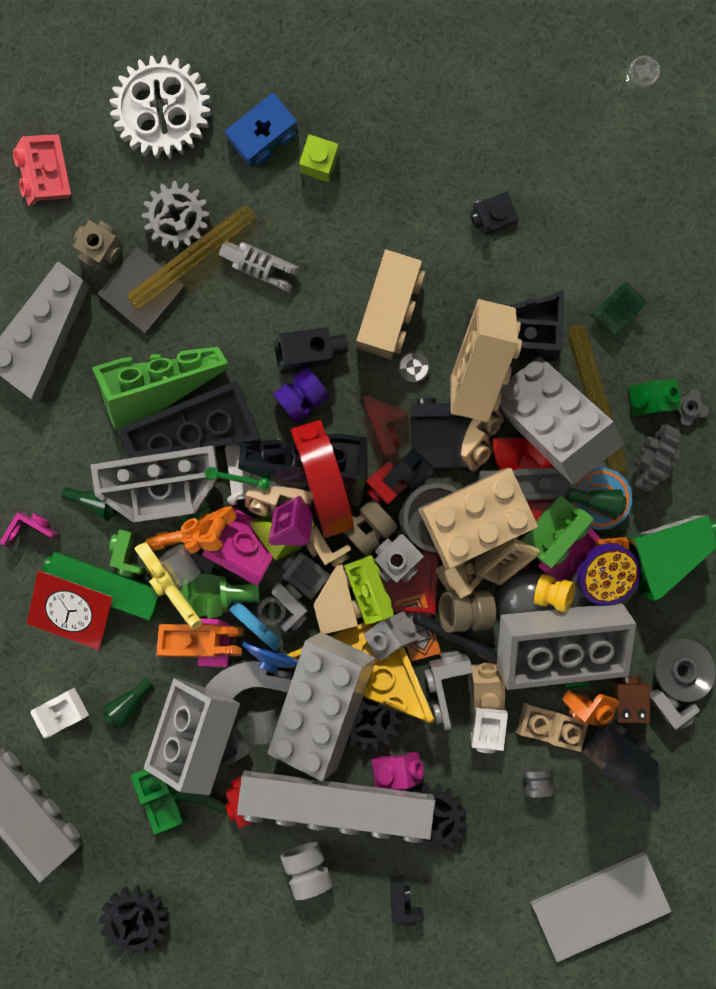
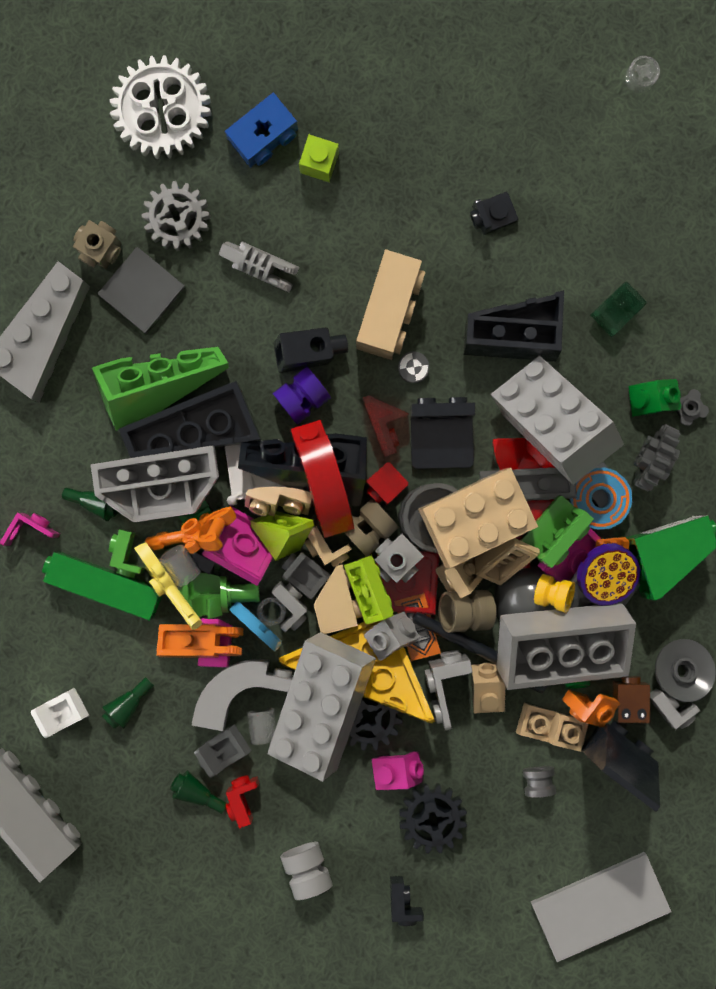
(41, 168): coral bracket -> none
(69, 610): red sticker -> none
(122, 915): black gear -> none
(158, 802): green slope -> none
(191, 256): clear yellow axle -> none
(191, 737): light grey slope -> none
(212, 473): green hinge -> none
(270, 659): blue dish -> none
(291, 523): magenta slope -> none
(336, 805): light grey brick -> none
(410, 470): black bracket -> none
(476, 443): tan slope -> none
(485, 360): tan brick -> none
(489, 730): white bracket -> none
(594, 385): clear yellow axle -> none
(607, 502): dark green cone -> none

